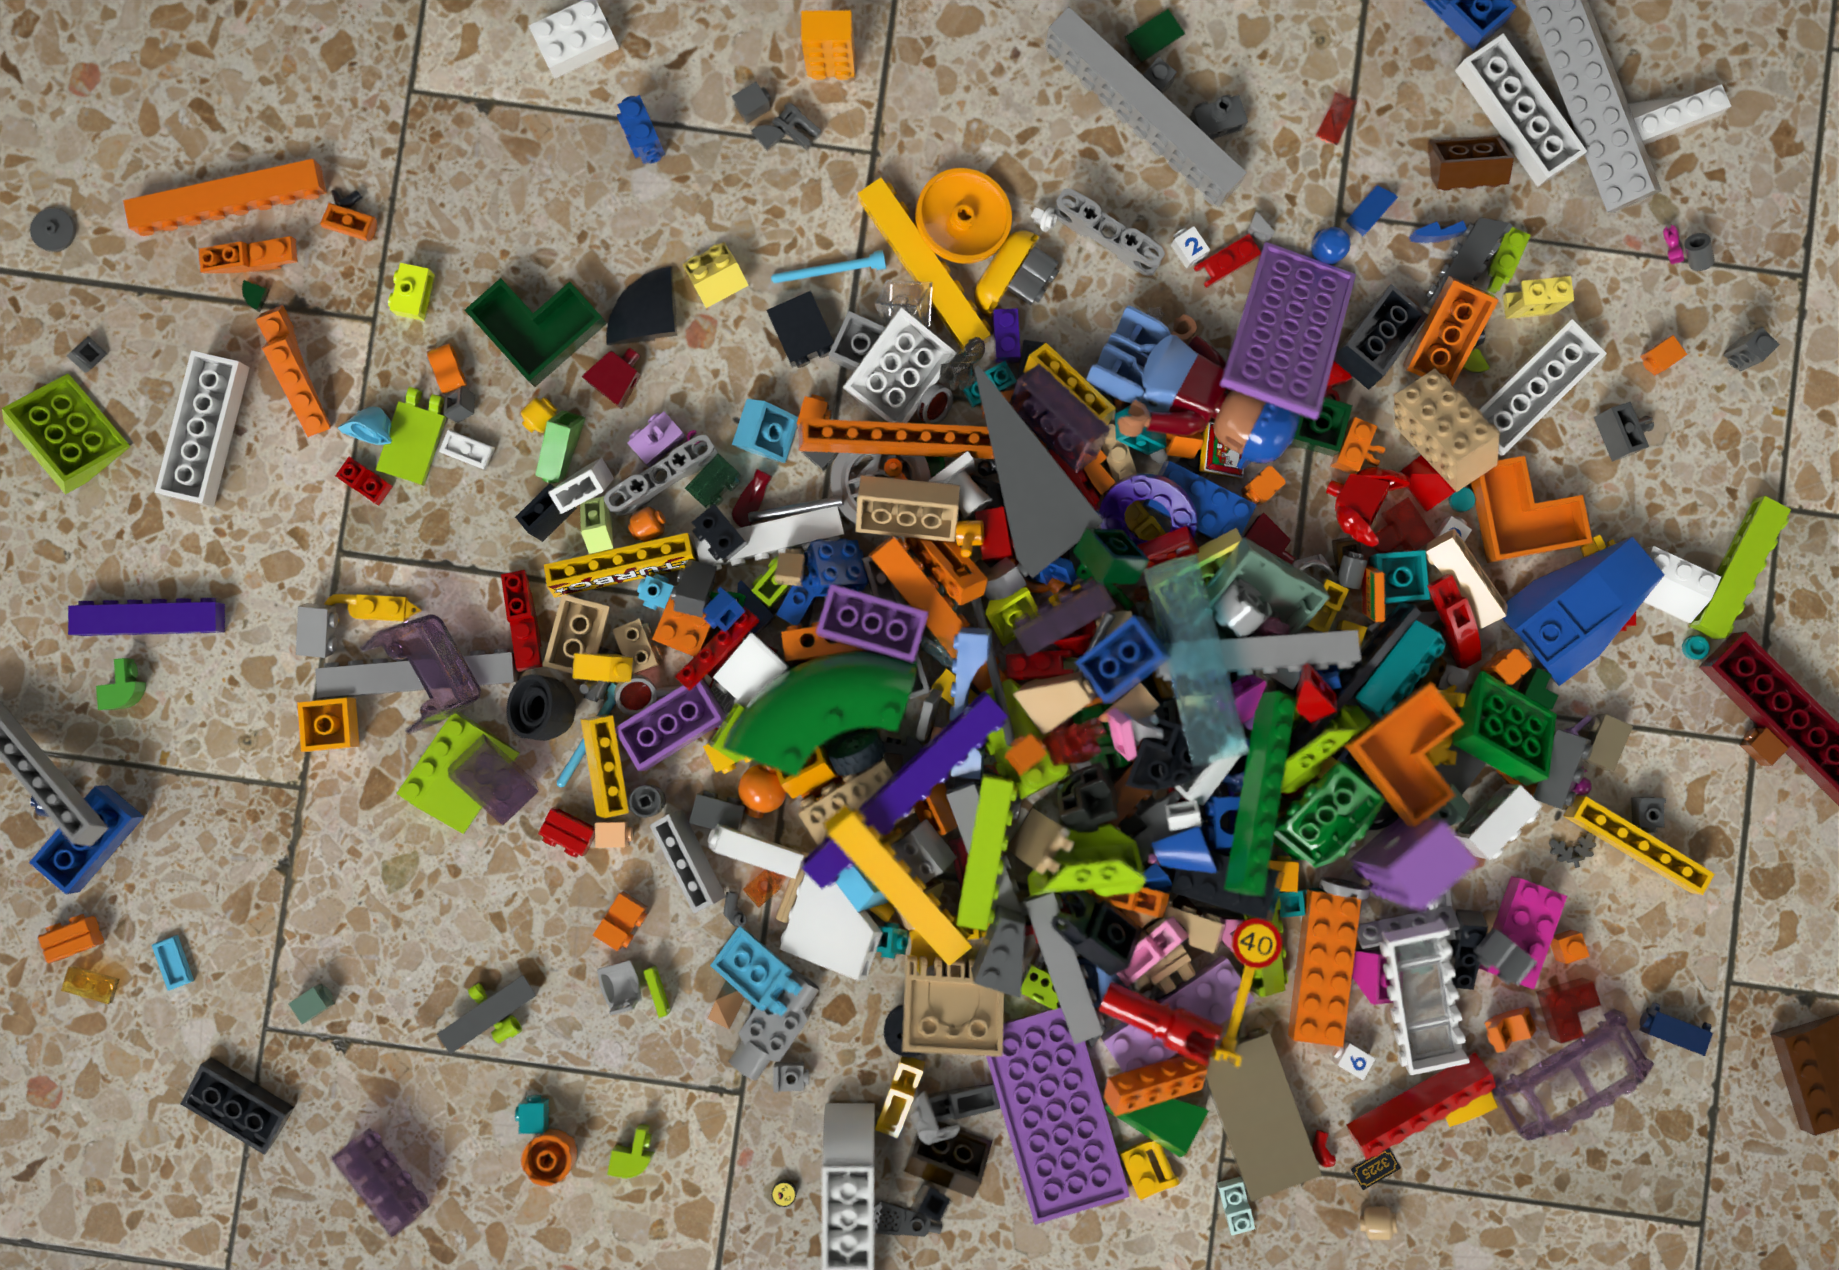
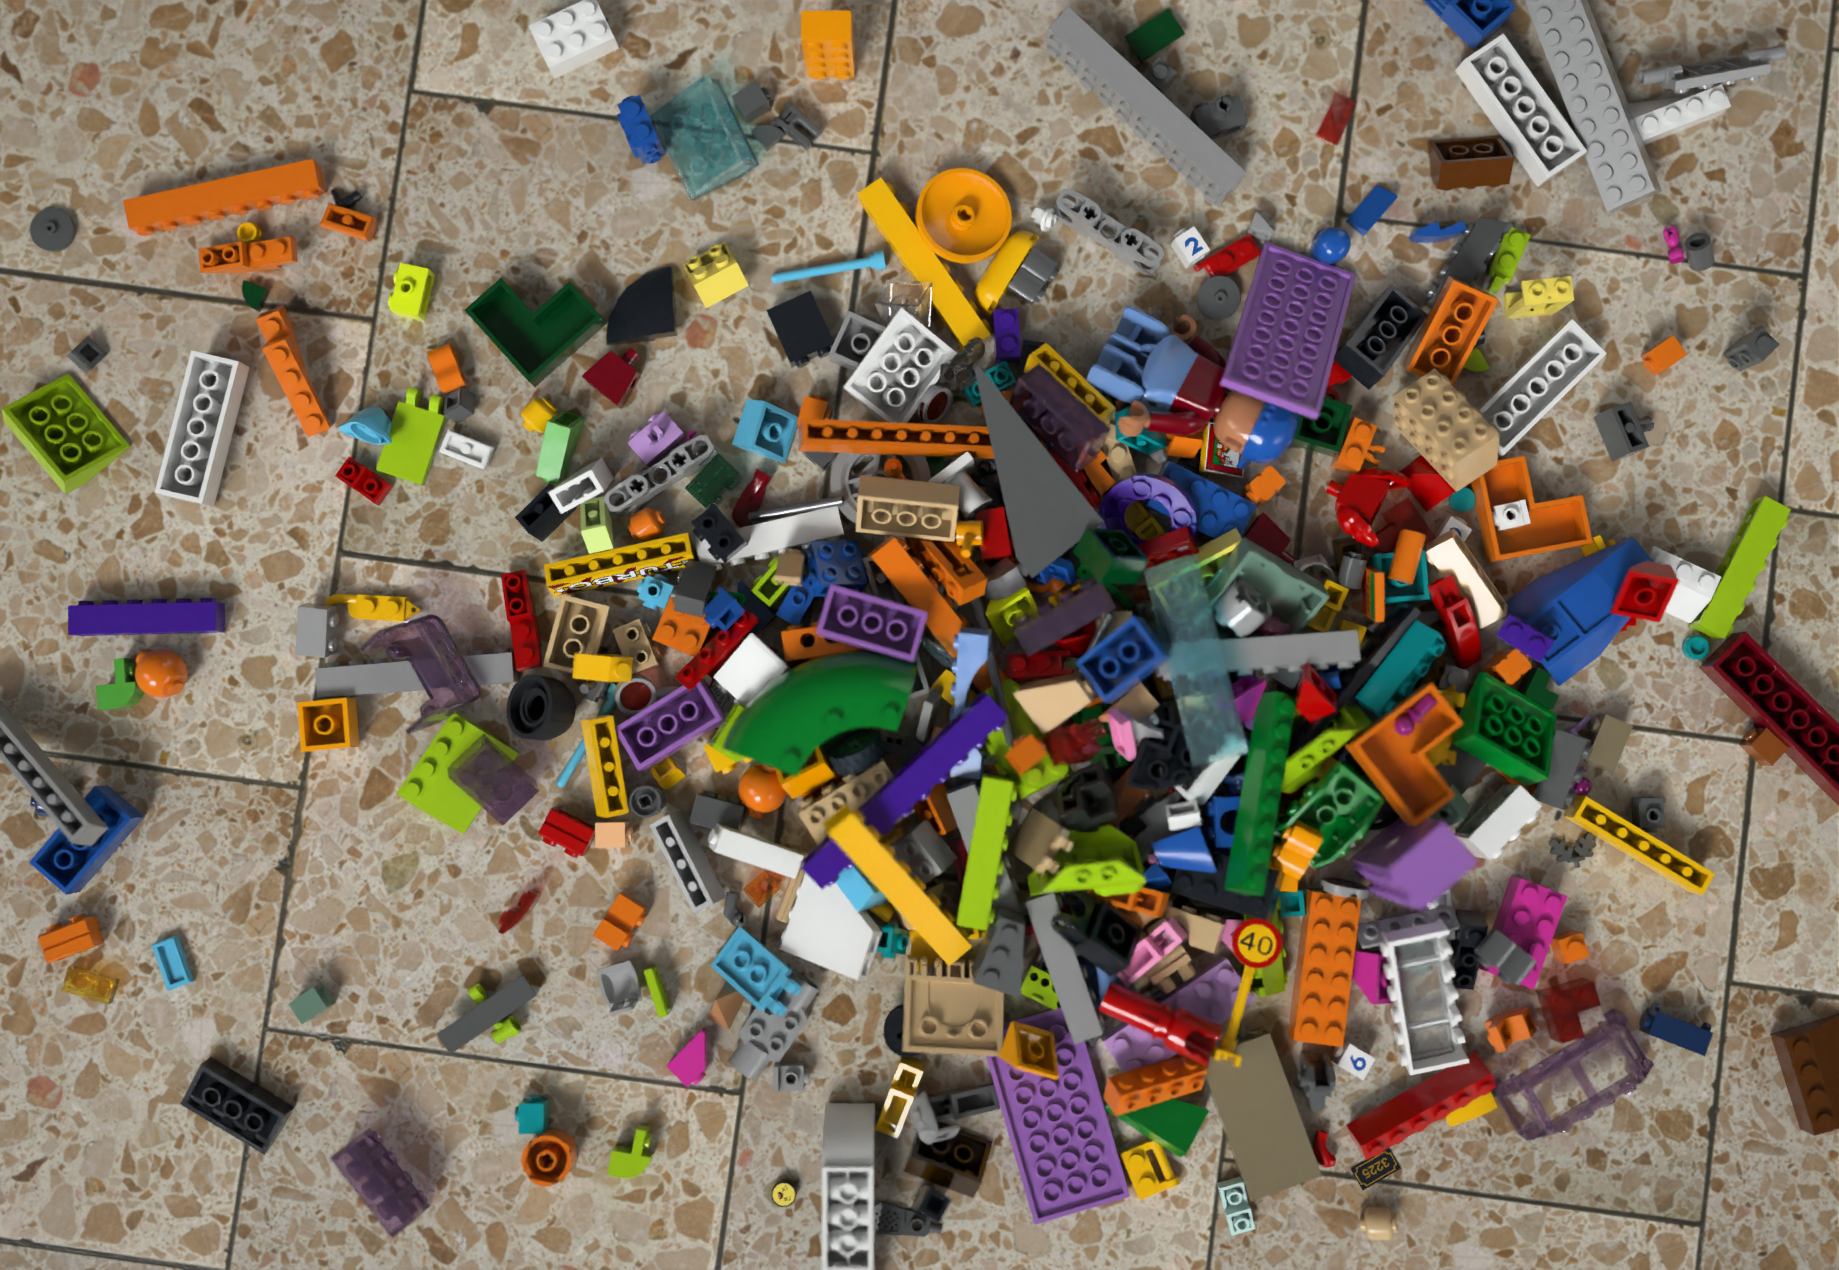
(160, 672): none -> orange brick
(249, 232): none -> yellow plate
(515, 916): none -> clear red slope
(667, 773): none -> yellow slope
(691, 1060): none -> dark pink slope
(704, 138): none -> clear light blue slope
(1030, 1050): none -> light orange slope
(1218, 297): none -> dark grey piece
(1296, 849): none -> light orange brick
(1316, 1079): none -> dark grey hinge
(1405, 724): none -> magenta pin
(1406, 556): none -> orange brick
(1518, 514): none -> white brick
(1524, 637): none -> dark purple brick
(1646, 591): none -> red slope
(1725, 71): none -> light grey plate

